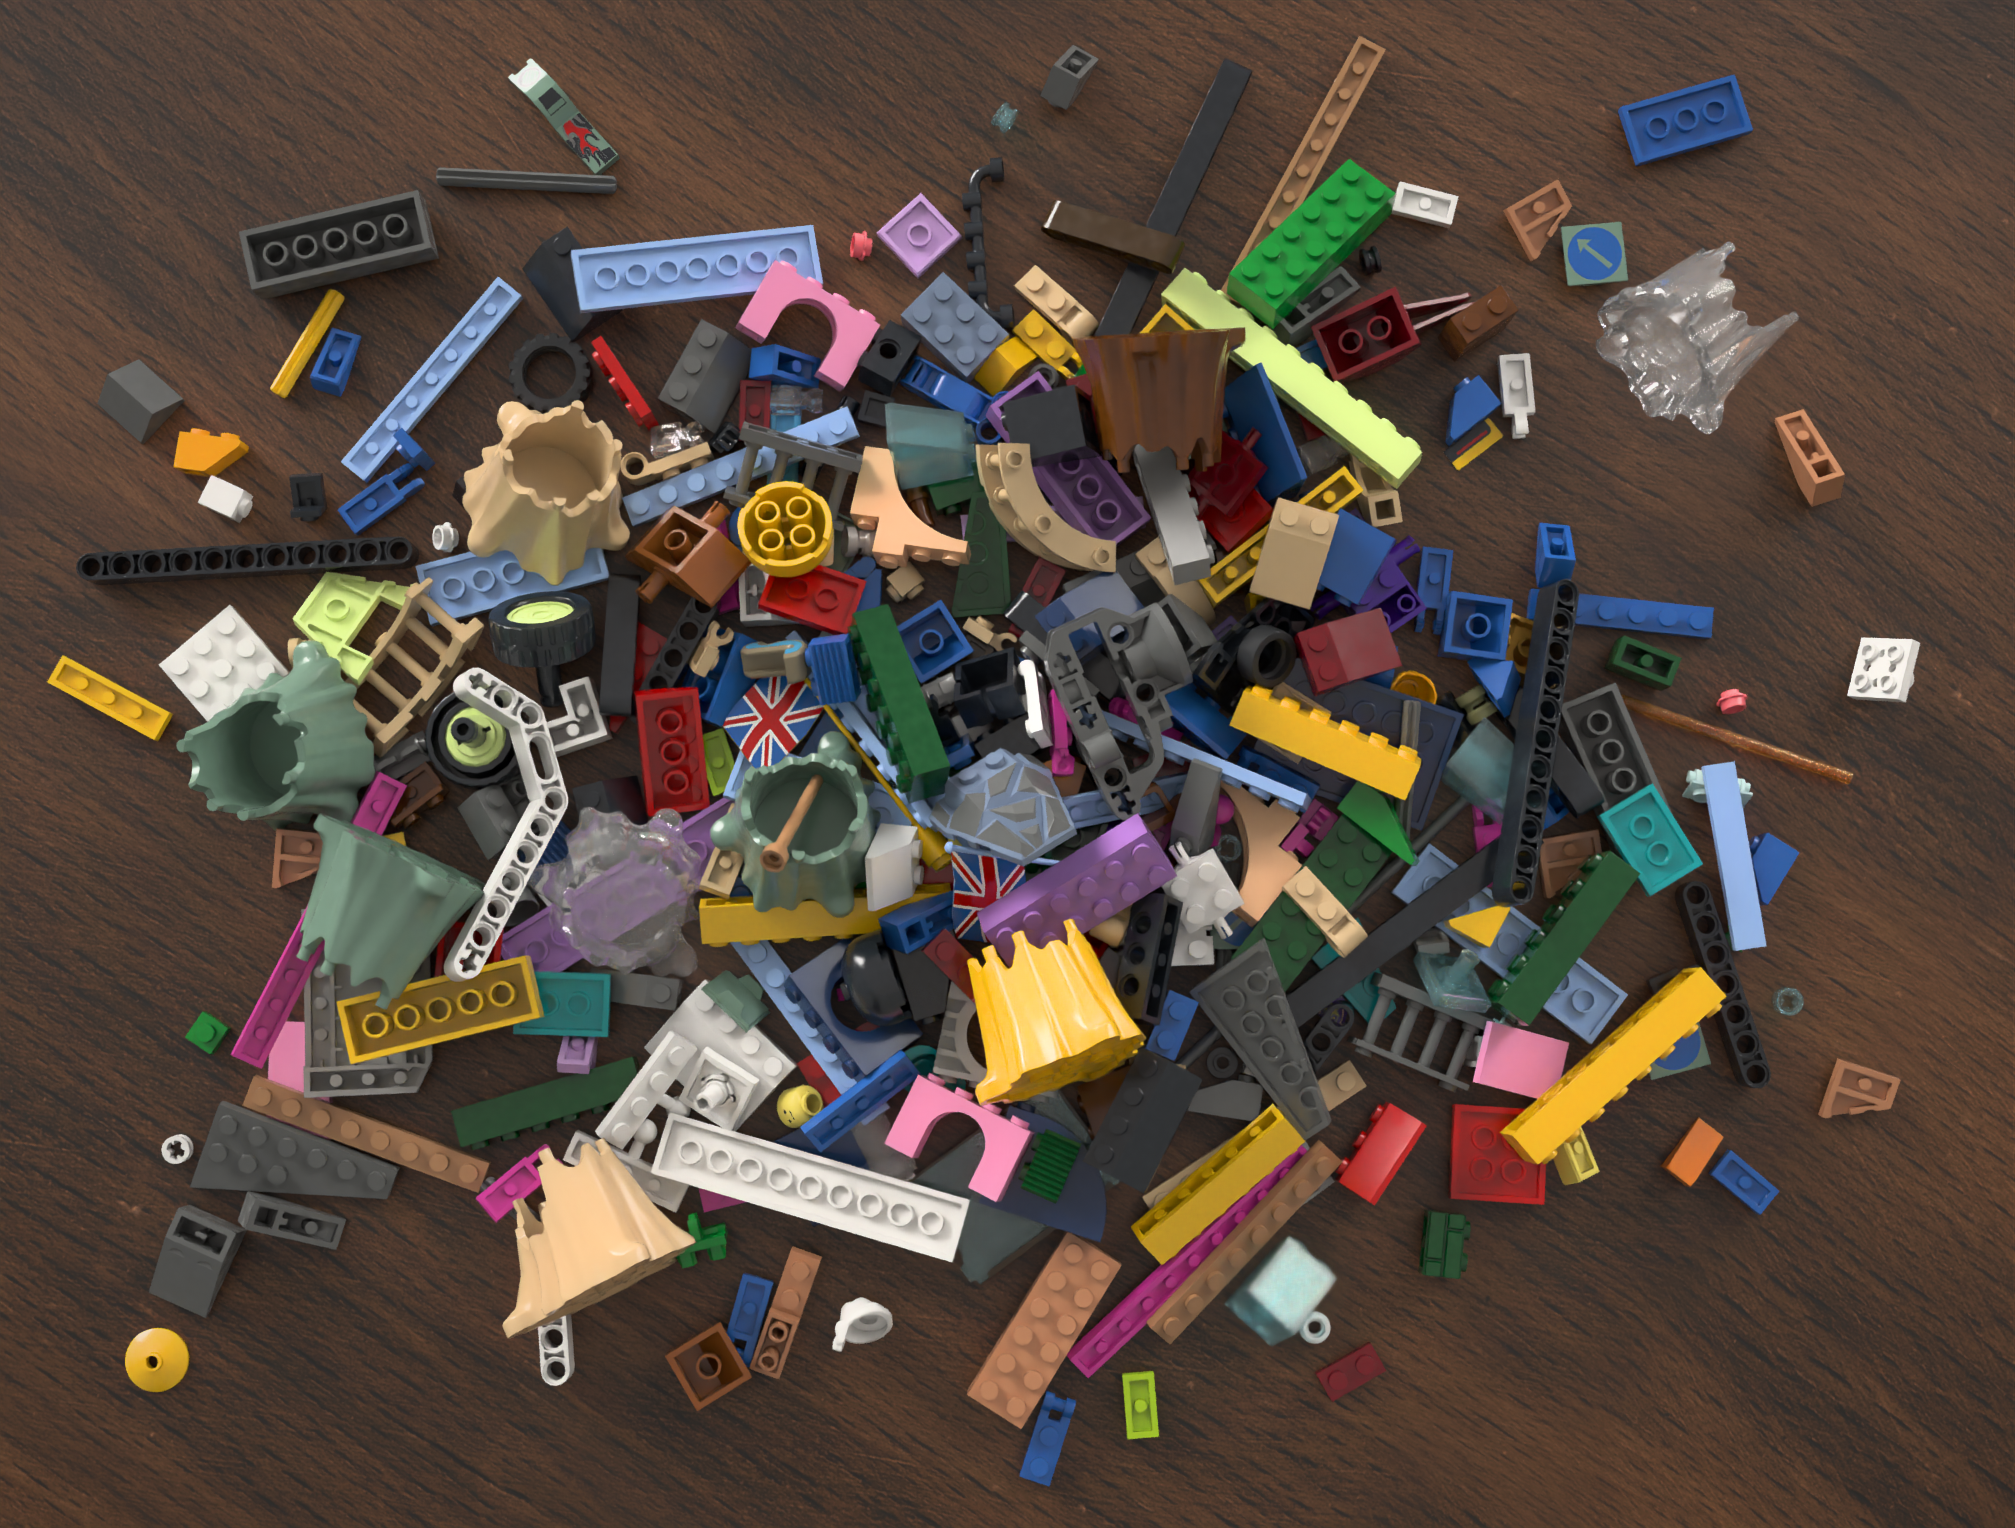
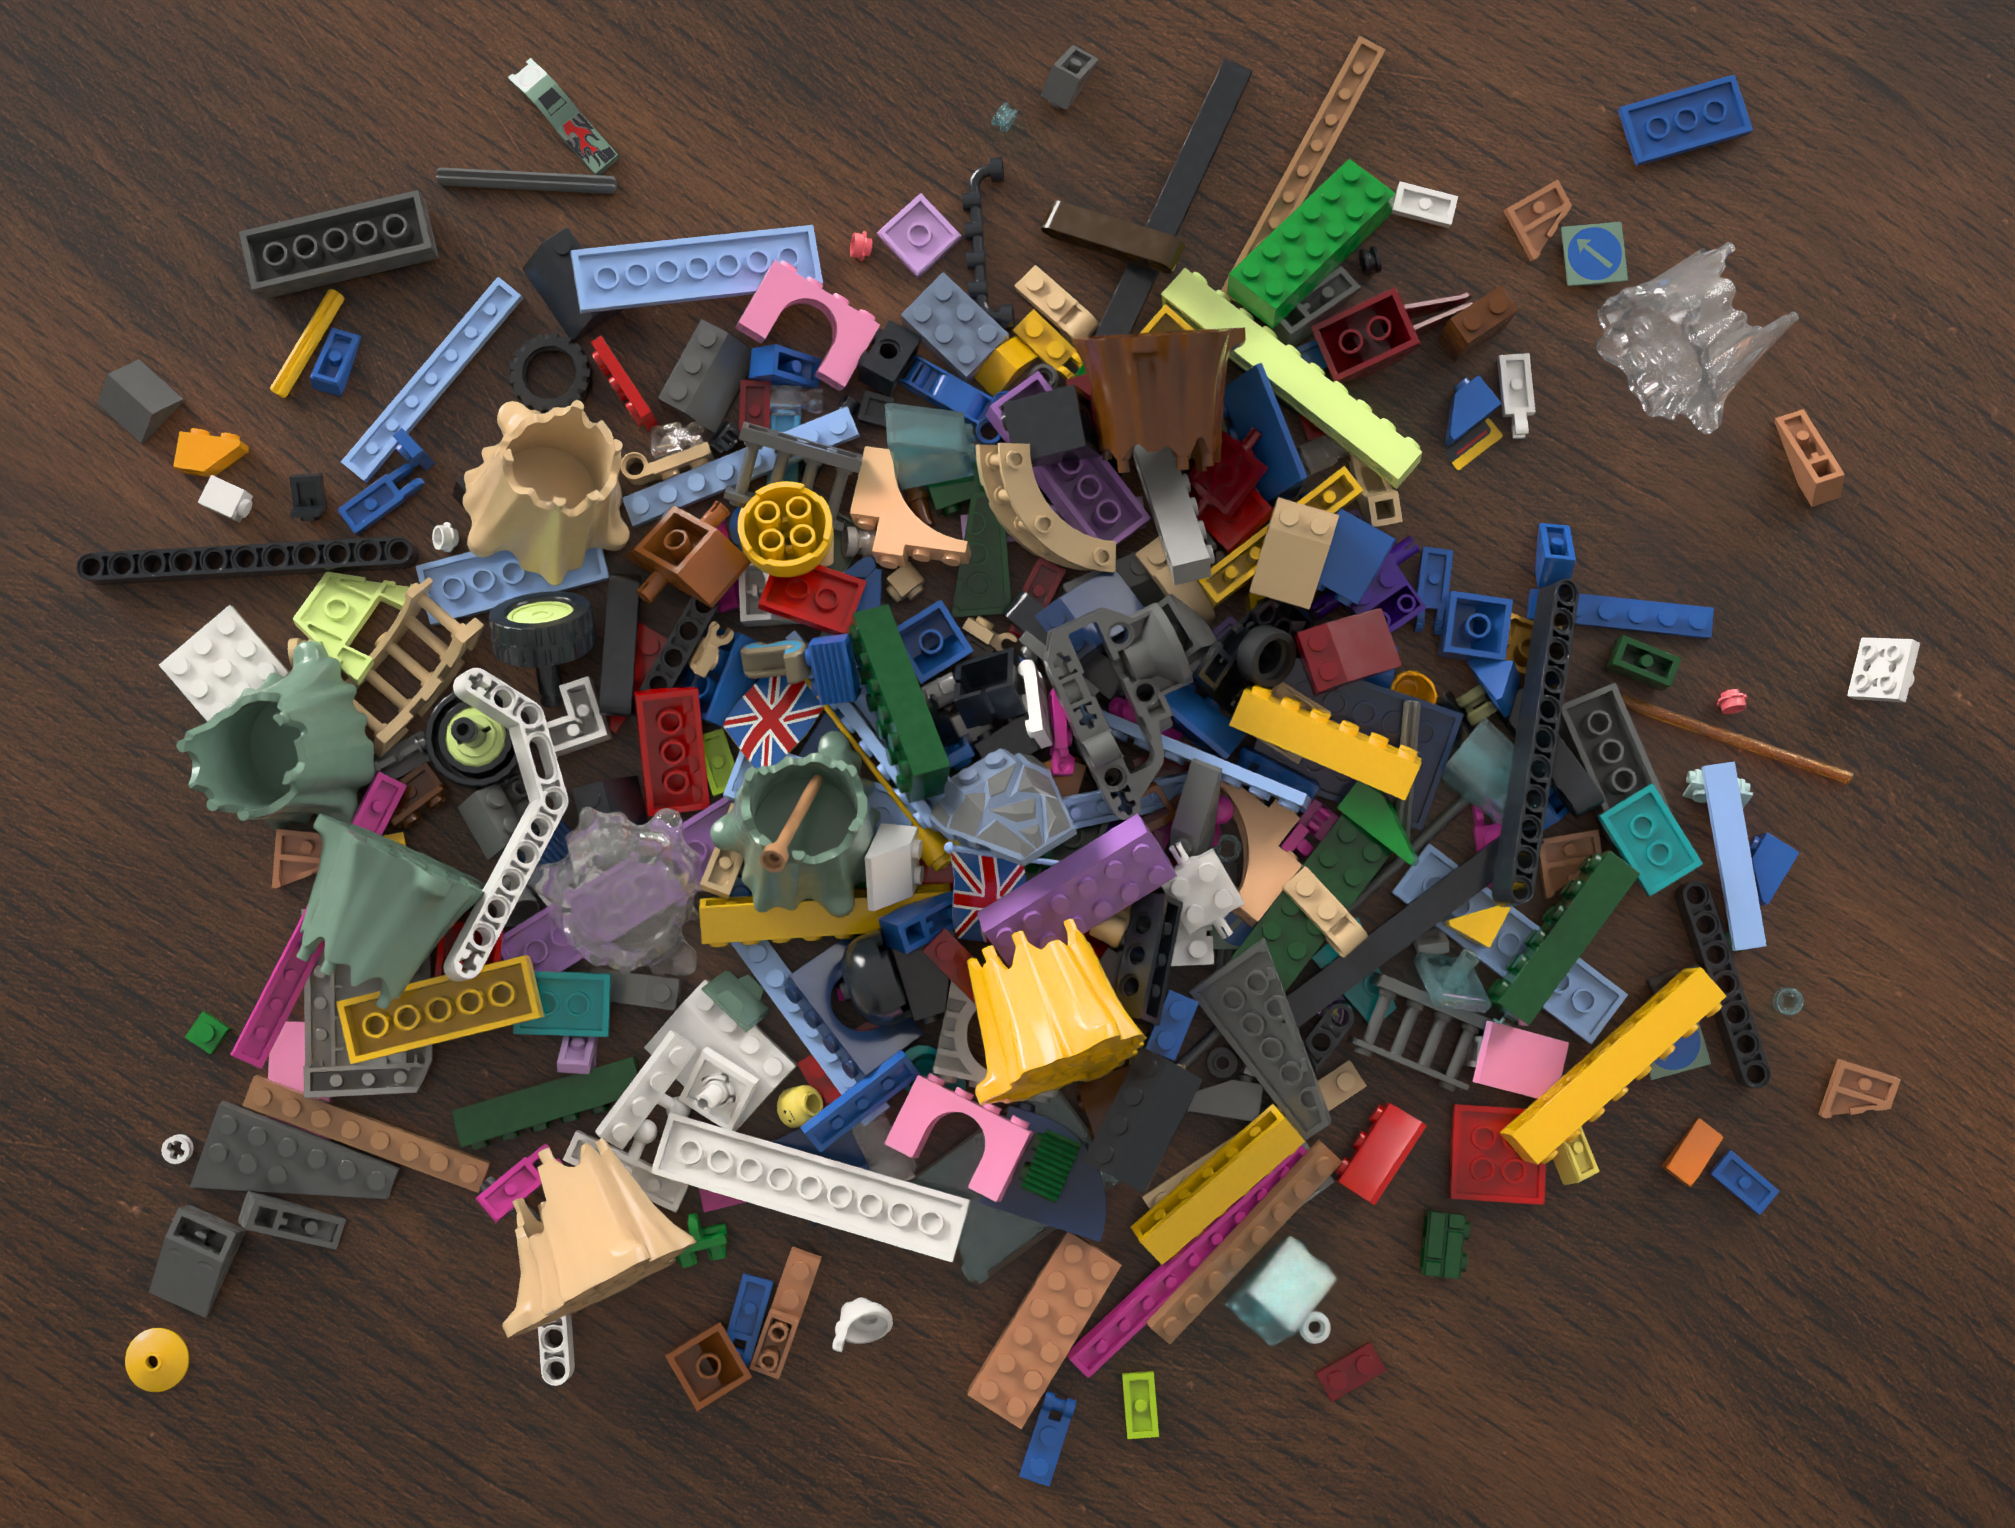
(110, 698): yellow plate -> none

